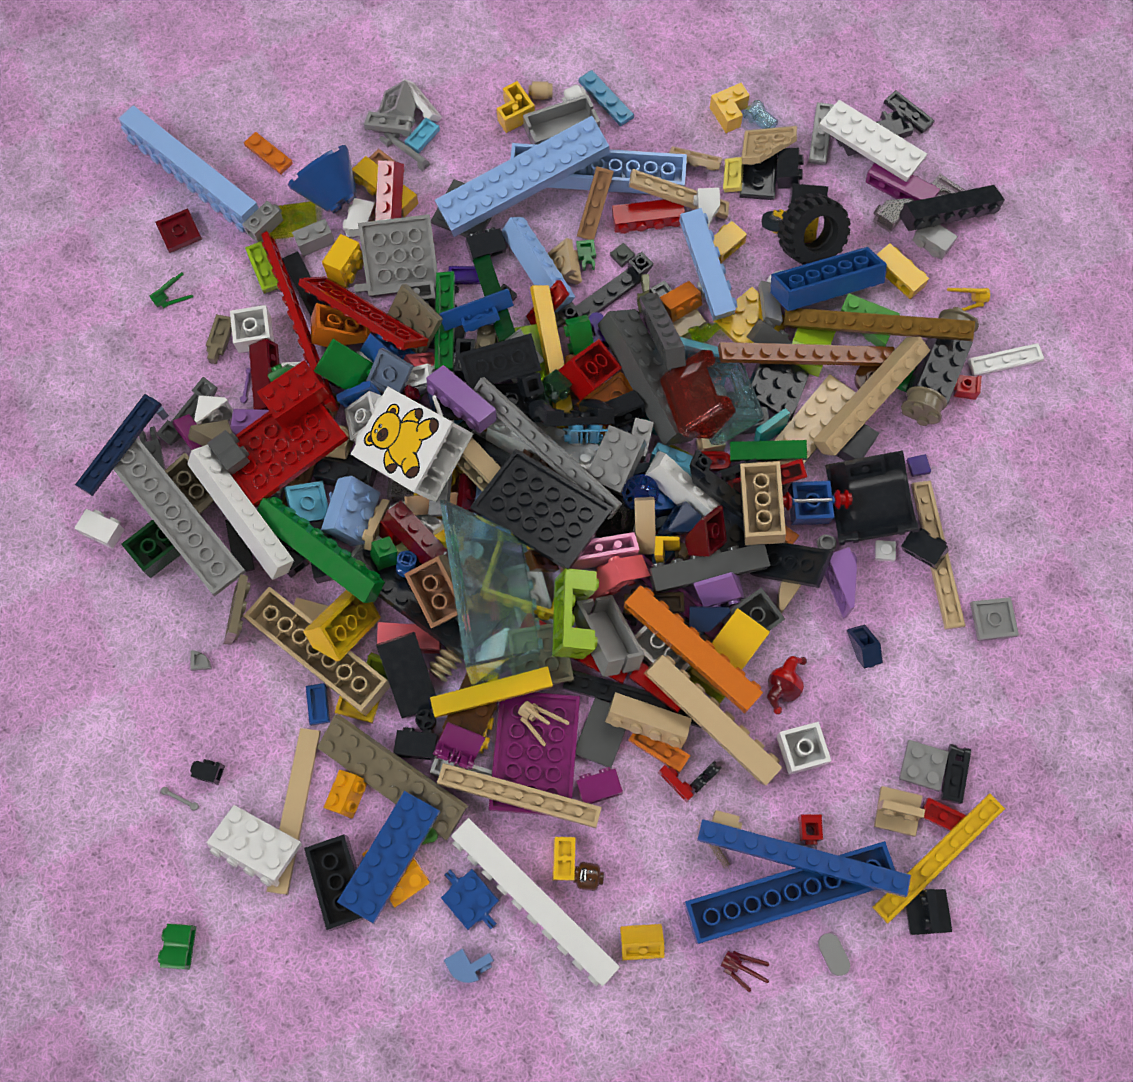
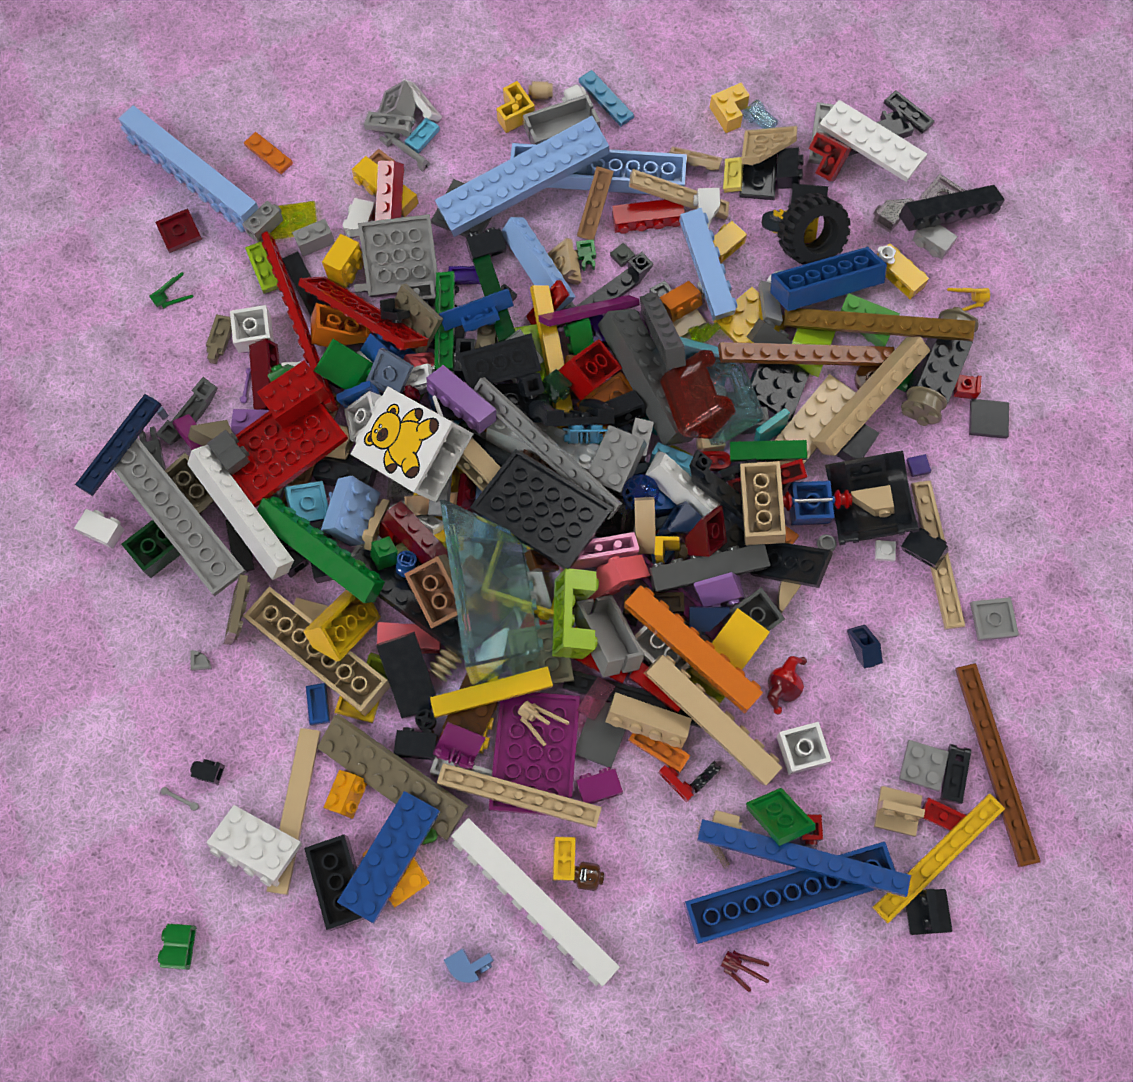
(212, 409): white slope -> none
(327, 180): blue cone -> none
(389, 312): none -> black bracket
(470, 899): blue plate -> none
(588, 310): none -> magenta tile
(596, 698): none -> clear pink plate
(642, 942): yellow panel -> none
(645, 289): olive slope -> none
(780, 816): none -> green plate
(833, 154): none -> red brick
(834, 954): light grey tile -> none
(842, 579): medium lavender slope -> none
(875, 500): none -> tan slope
(887, 250): none -> white plate
(898, 188): magenta brick -> none
(989, 418): none -> black tile
(997, 765): none -> dark orange plate
(1005, 360): white tile -> none

